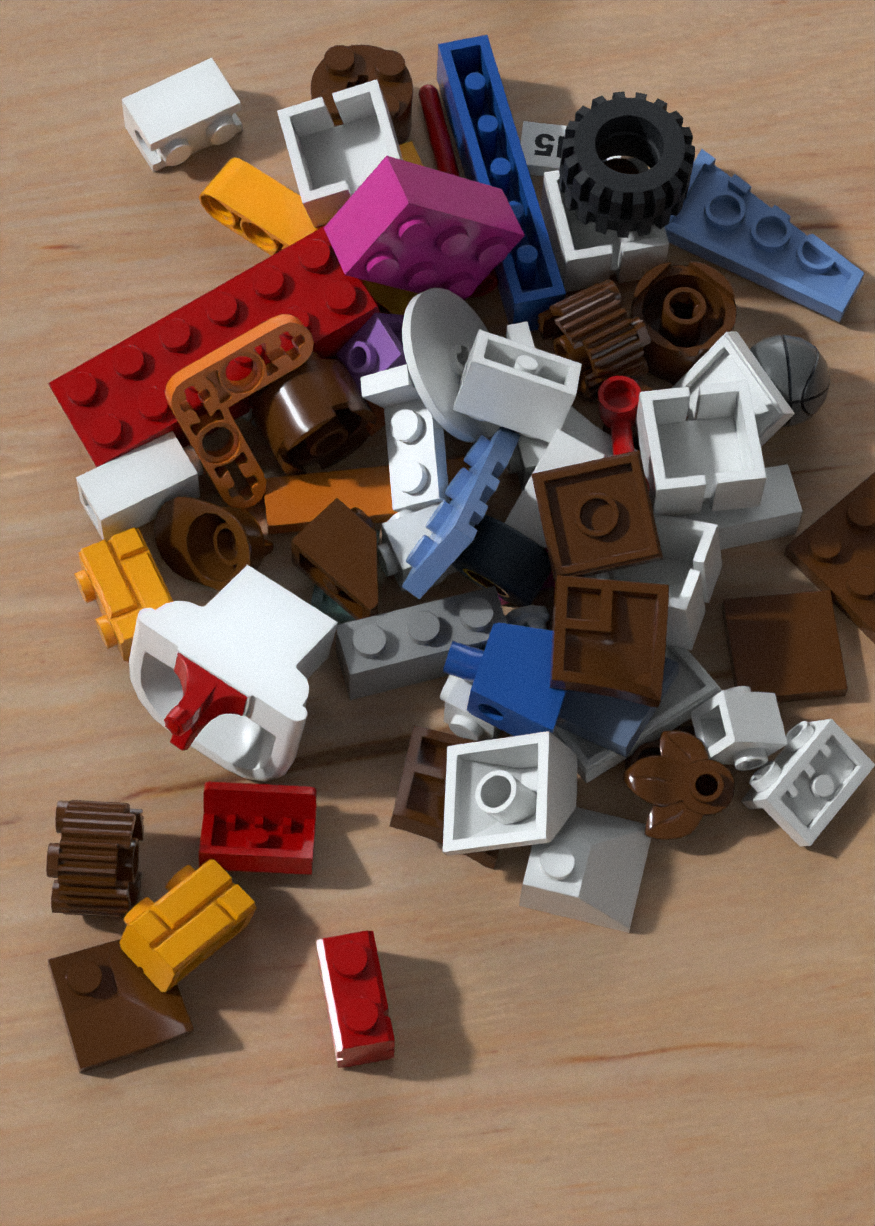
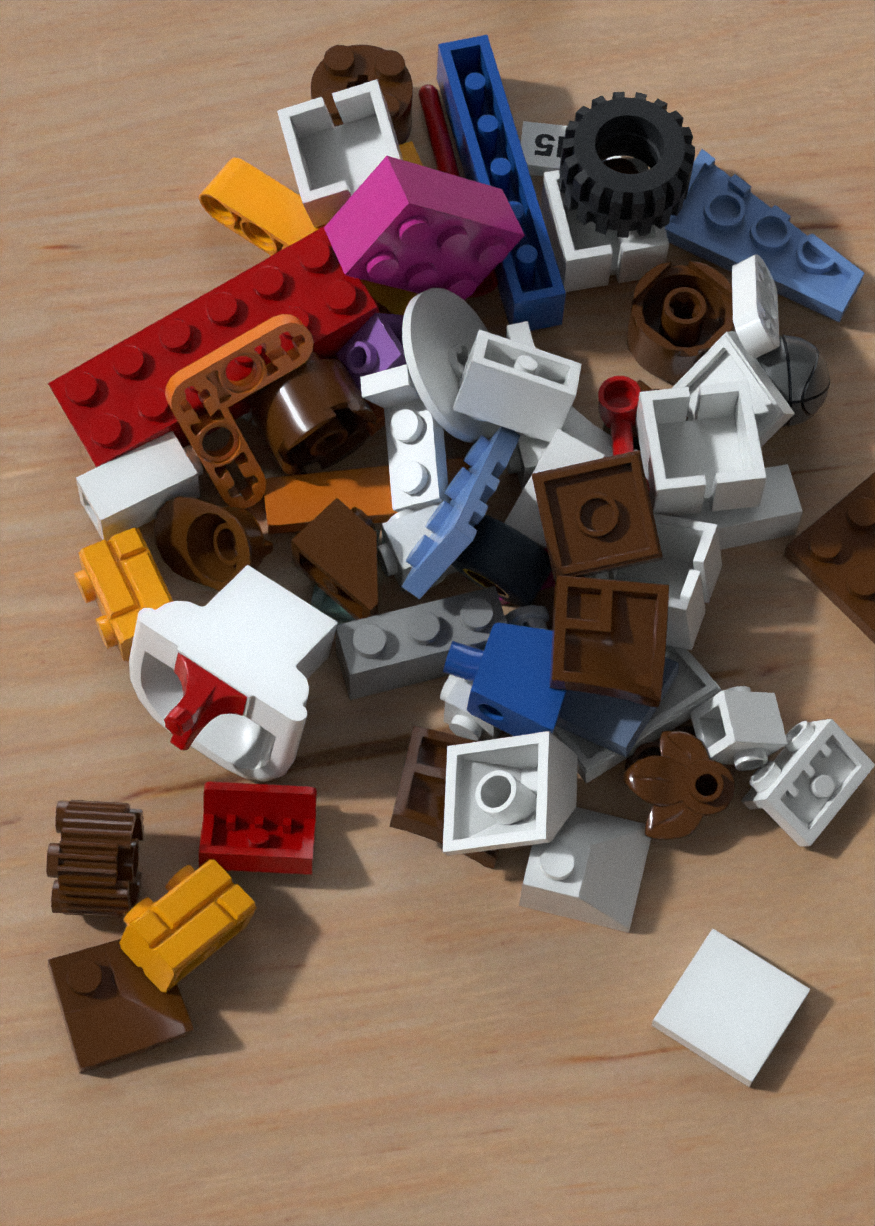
(182, 115): white brick -> none
(355, 999): red brick -> none
(598, 335): reddish brown brick -> none
(730, 1007): none -> white tile
(755, 306): none -> white beam
(785, 645): reddish brown tile -> none

